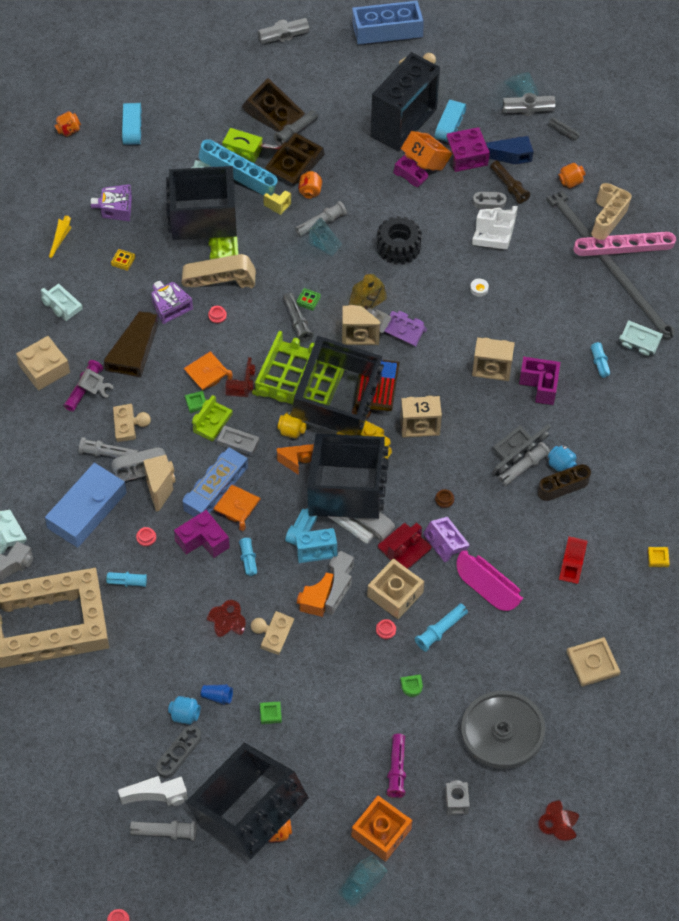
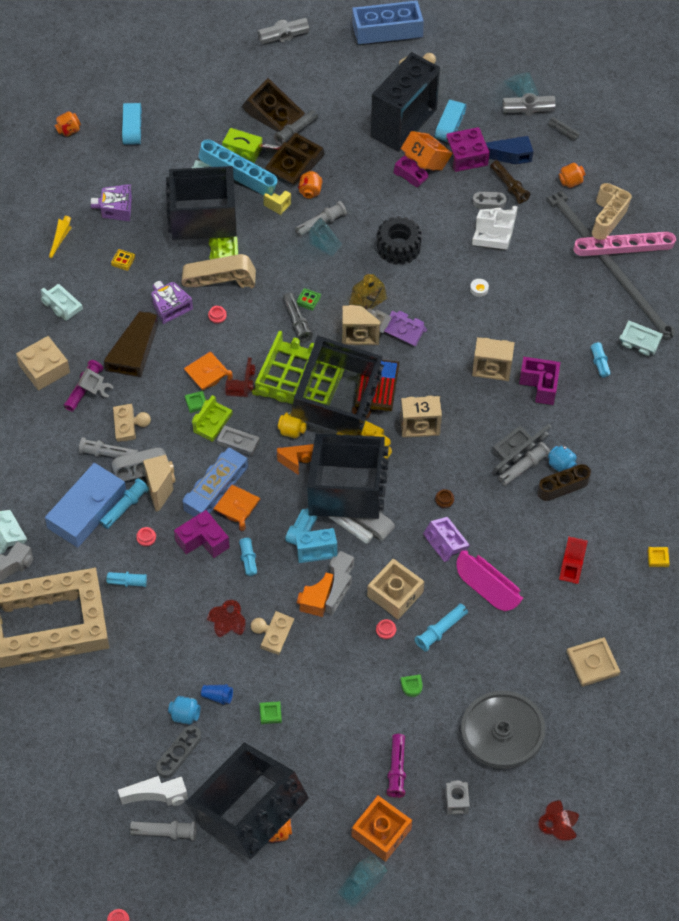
(129, 497): none -> medium azure pin
(405, 545): dark red bracket -> none

